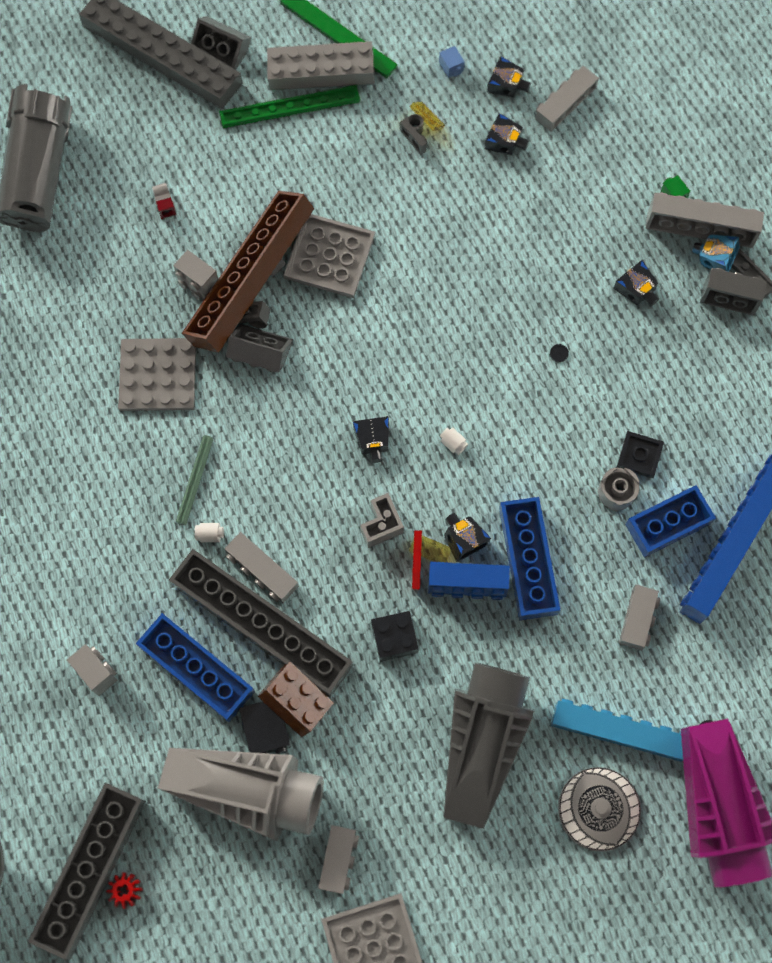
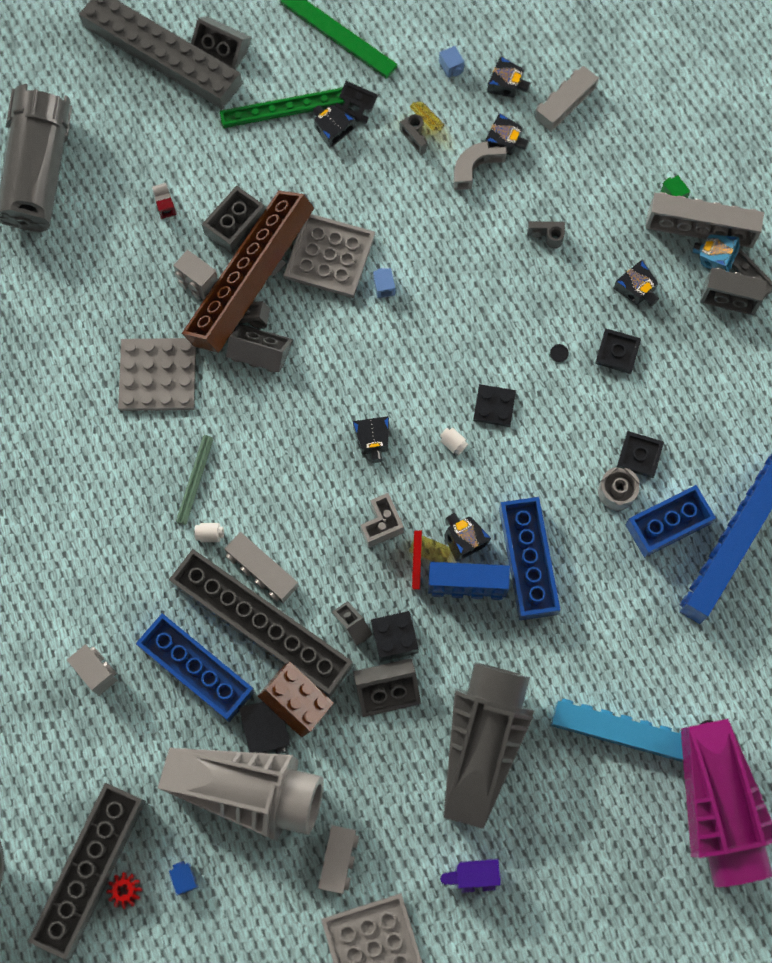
(183, 878): none -> blue brick
(233, 219): none -> dark grey brick
(320, 65): light grey brick -> none
(332, 124): none -> black torso
(352, 623): none -> dark grey slope
(359, 97): none -> black plate
(384, 282): none -> medium blue brick
(387, 687): none -> dark grey slope
(473, 157): none -> light grey arch
(474, 875): none -> dark purple hinge
(494, 405): none -> black plate
(547, 228): none -> dark grey plate
(599, 809): dish -> none
(618, 351): none -> black plate
(639, 617): light grey brick -> none

